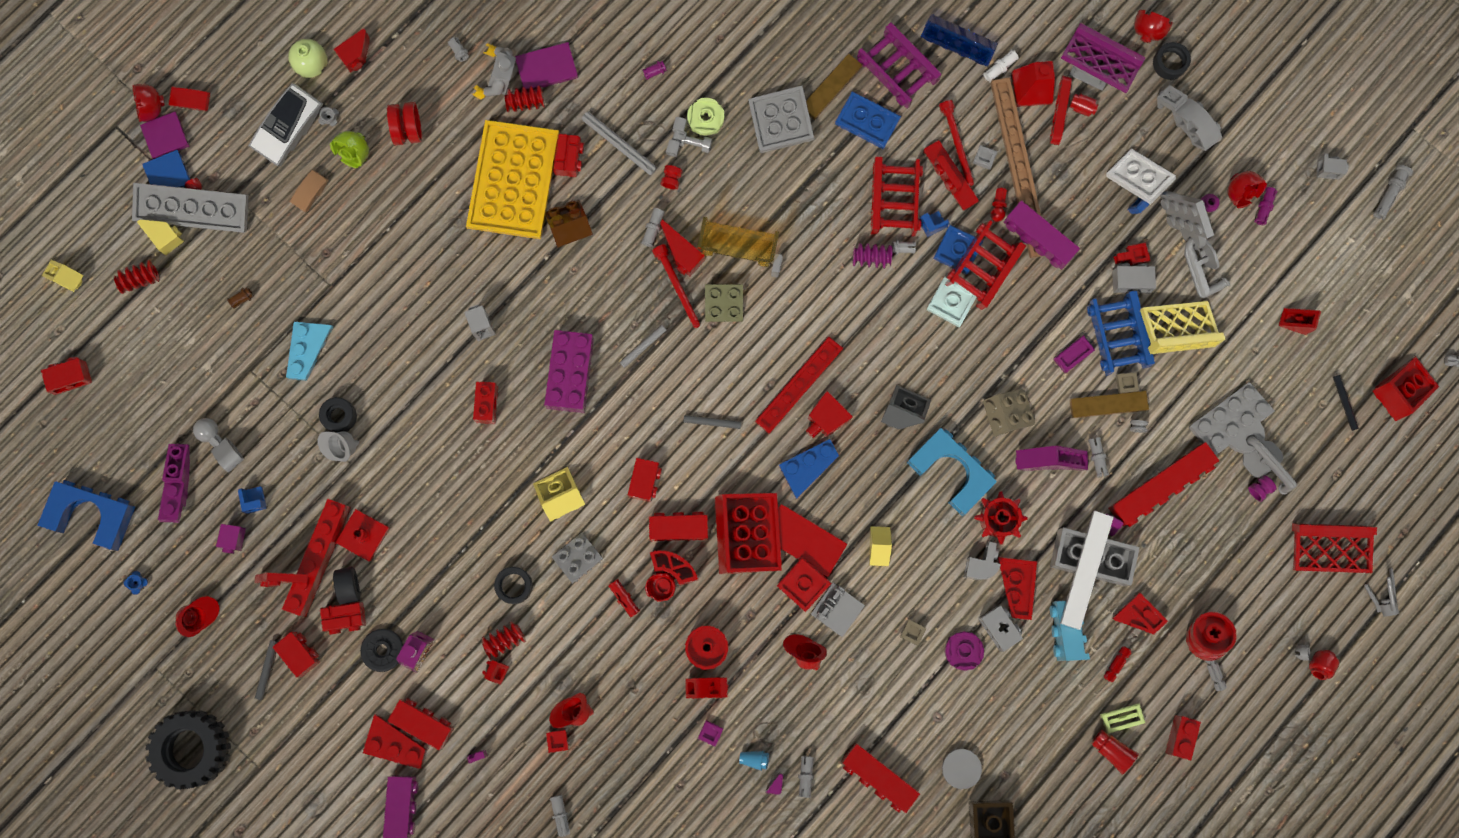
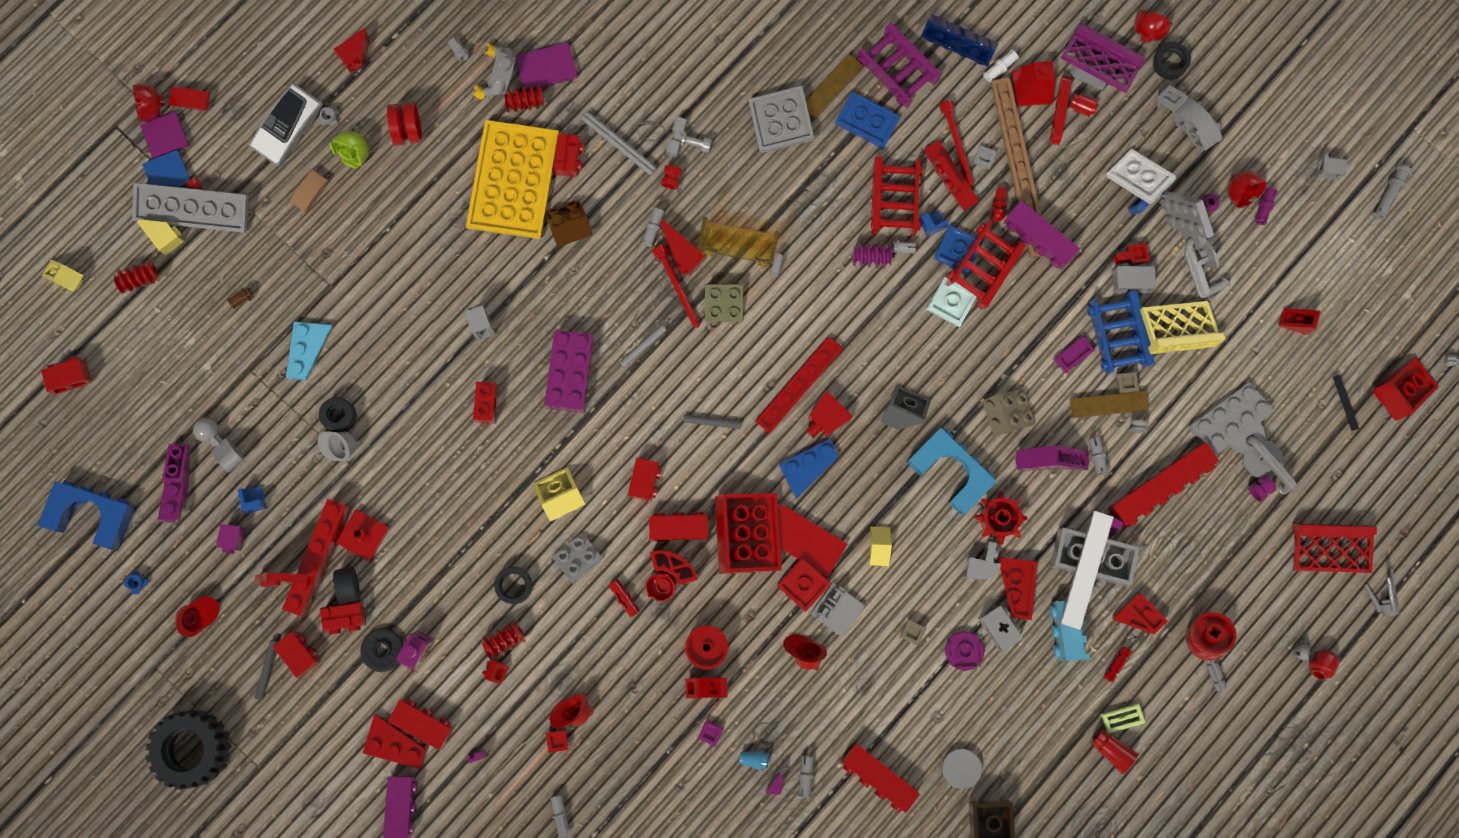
(307, 58): yellowish green cylinder -> none
(654, 70): magenta pin -> none
(698, 109): yellowish green plate -> none
(1183, 737): red brick -> none

